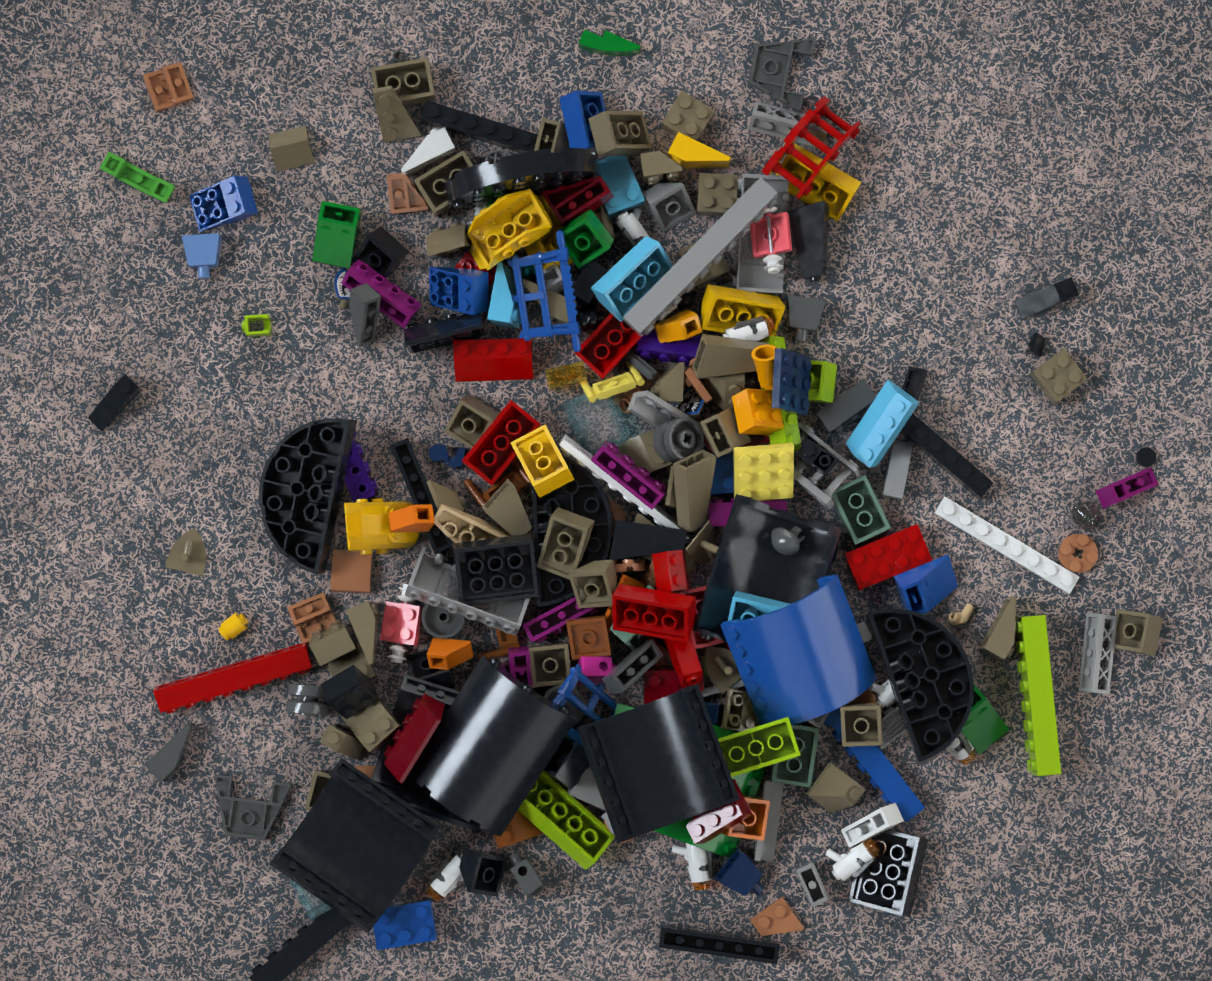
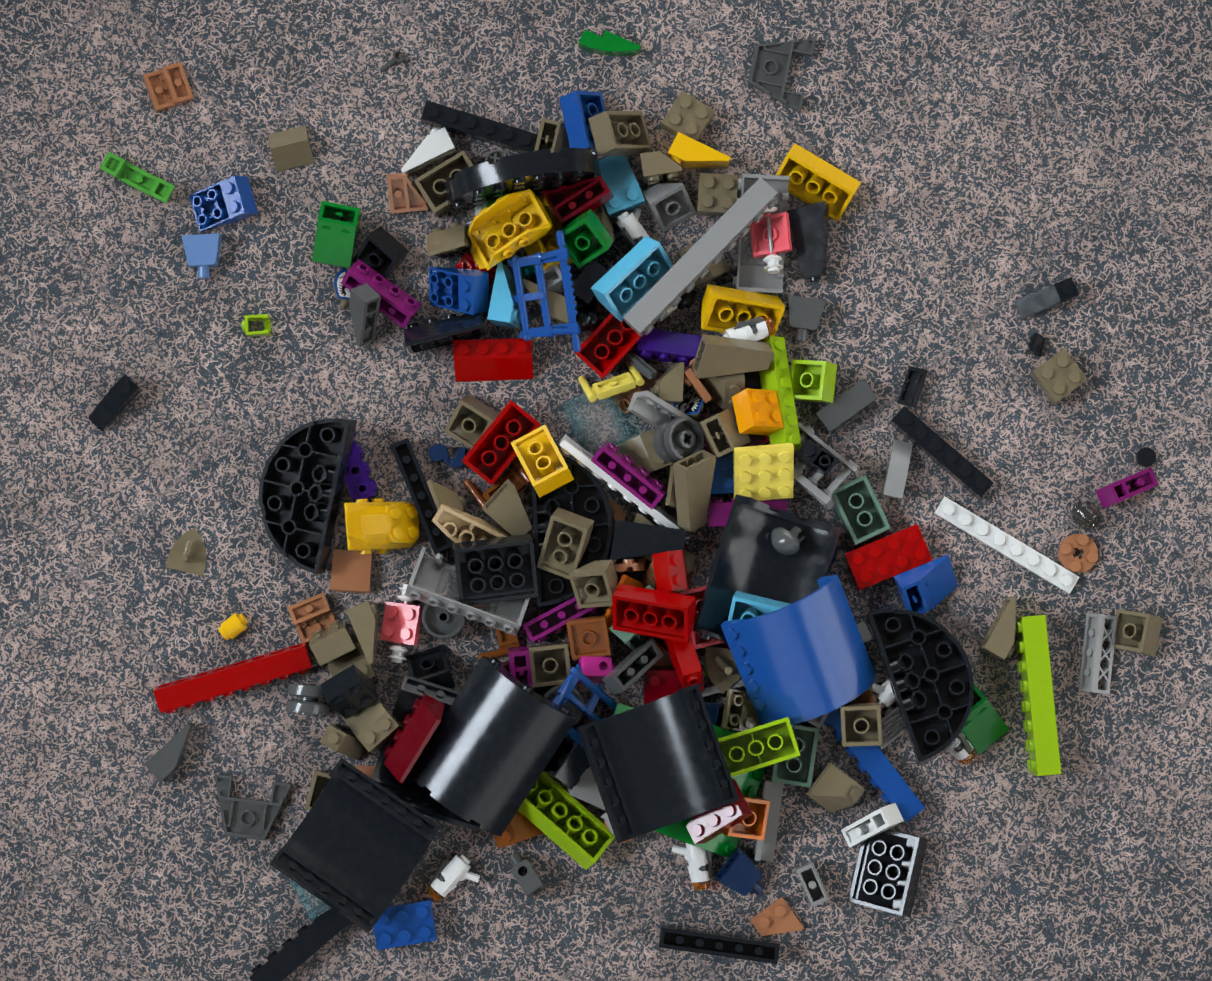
(392, 115): dark tan wing -> none
(409, 79): dark tan brick -> none
(412, 519): orange slope -> none
(448, 653): orange slope -> none
(482, 871): black slope -> none
(565, 375): clear yellow slope -> none
(678, 327): light orange slope -> none
(702, 546): dark tan shield -> none
(764, 362): light orange plant -> none
(773, 125): light grey fence -> none
(791, 381): dark blue plate -> none
(800, 130): red fence -> none
(855, 861): white piece -> none
(881, 424): medium azure slope -> none
(961, 617): tan arm -> none

